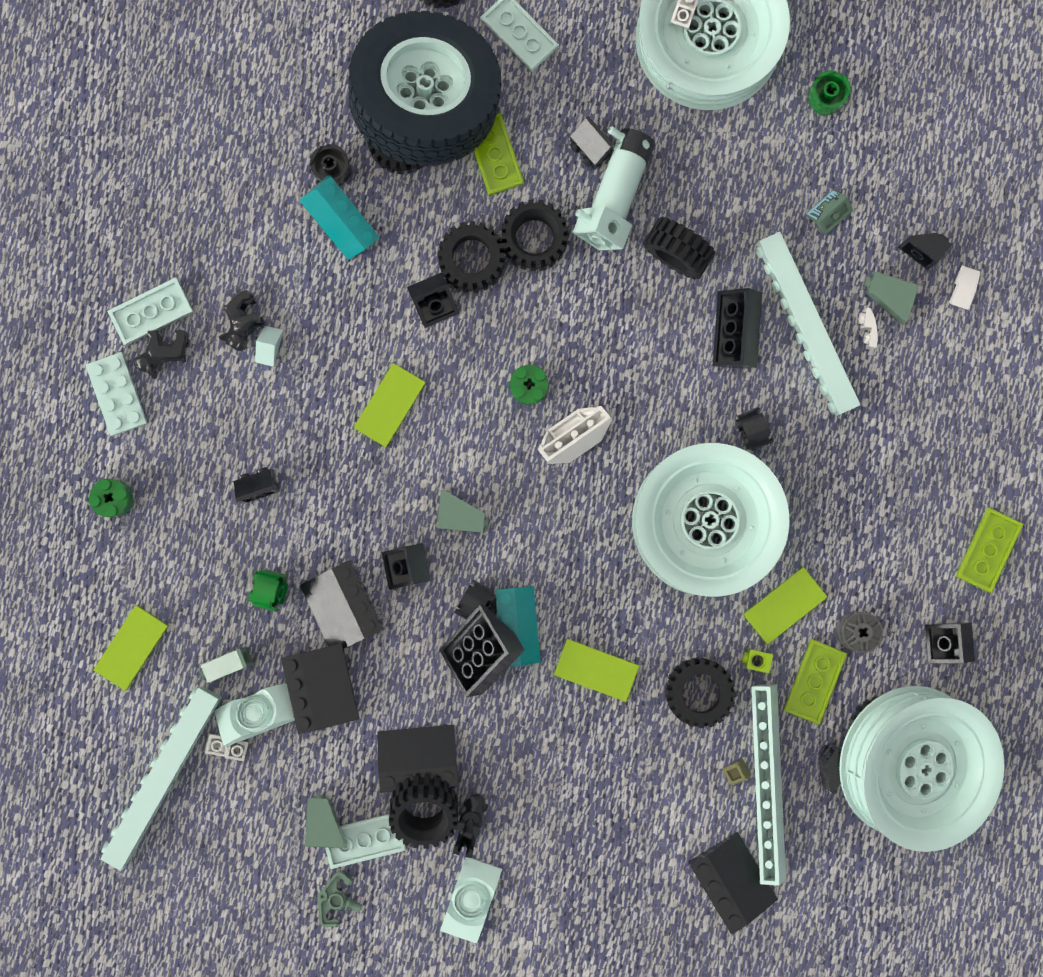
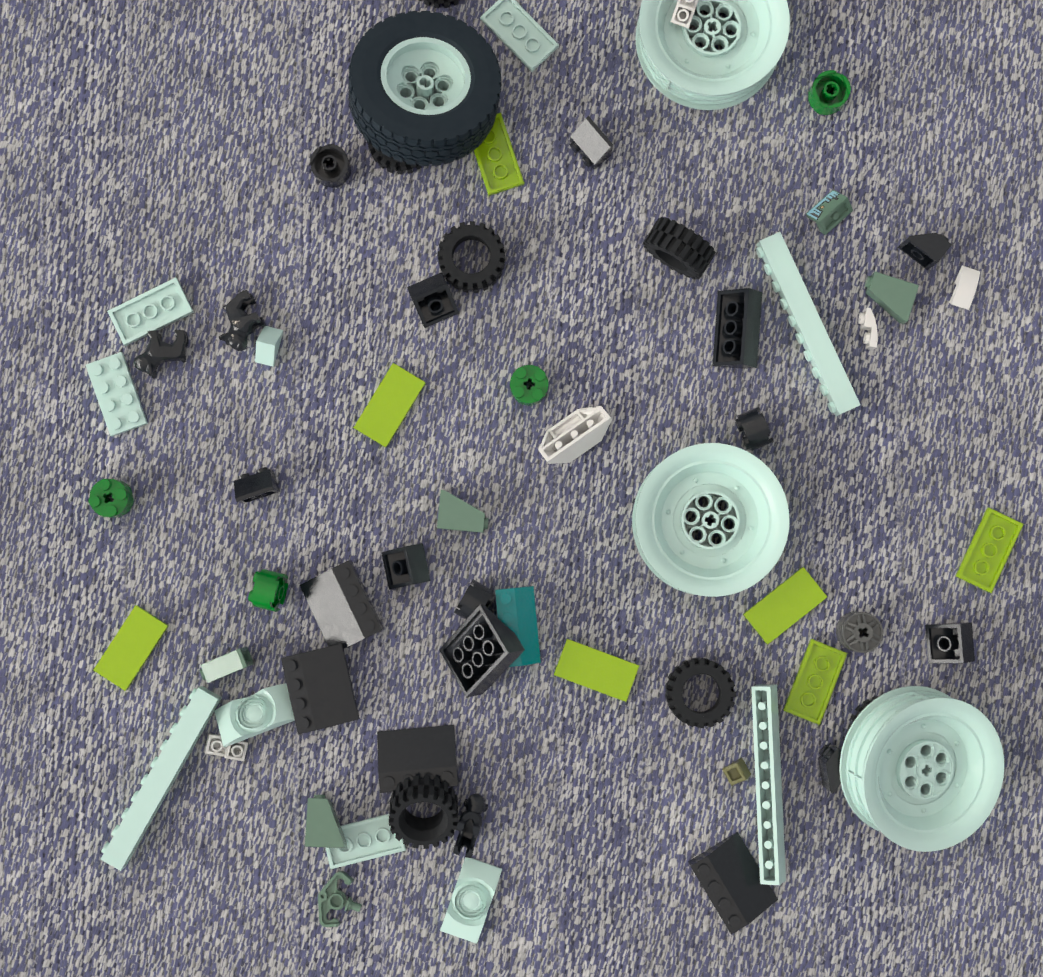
(339, 218): teal slope -> none
(539, 212): black tyre -> none
(605, 221): light aqua piece -> none
(765, 664): lime brick -> none

